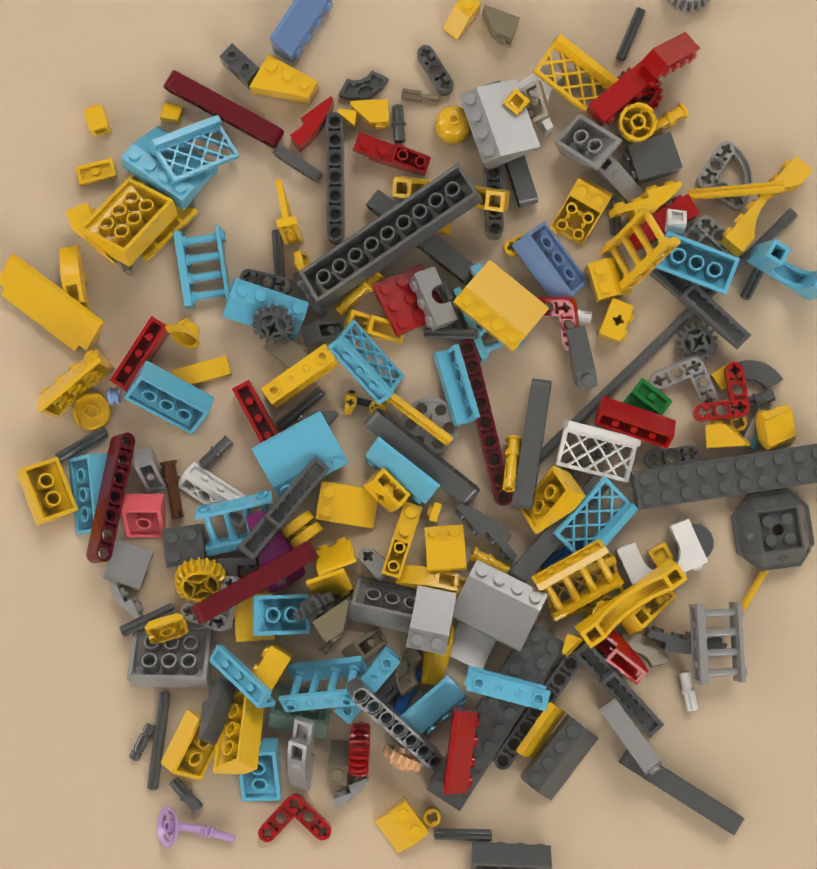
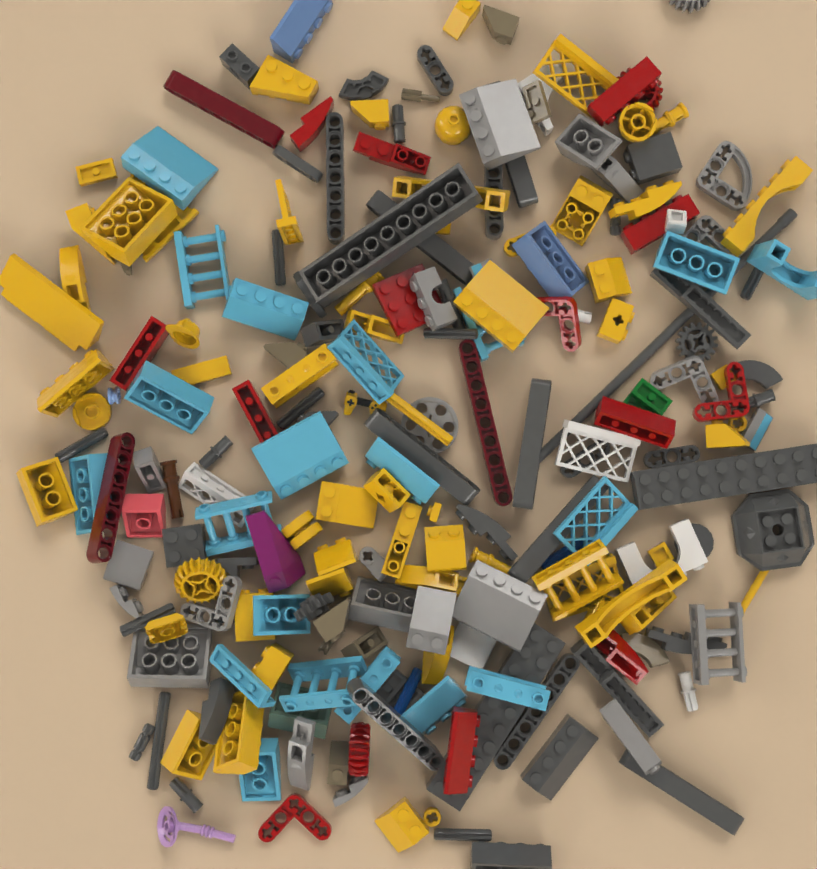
(97, 120): yellow brick -> none
(171, 113): yellow slope -> none
(189, 134): medium azure fence -> none
(254, 582): dark red beam -> none
(274, 279): dark grey beam -> none
(283, 323): dark grey gear -> none
(283, 508): dark grey slope -> none
(301, 260): yellow plate -> none
(349, 117): yellow slope -> none
(401, 758): light nougat gear -> none
(406, 670): dark tan tile -> none
(455, 383): medium azure fence -> none
(512, 456): yellow pin -> none
(516, 102): yellow slope -> none
(540, 731): yellow tile -> none
(554, 498): yellow slope -> none
(570, 644): yellow slope -> none
(581, 358): dark grey slope -> none
(630, 34): dark grey axle -> none
(653, 255): yellow fence -> none
(671, 55): red brick -> none
(737, 190): yellow axle -> none
(775, 427): yellow slope -> none

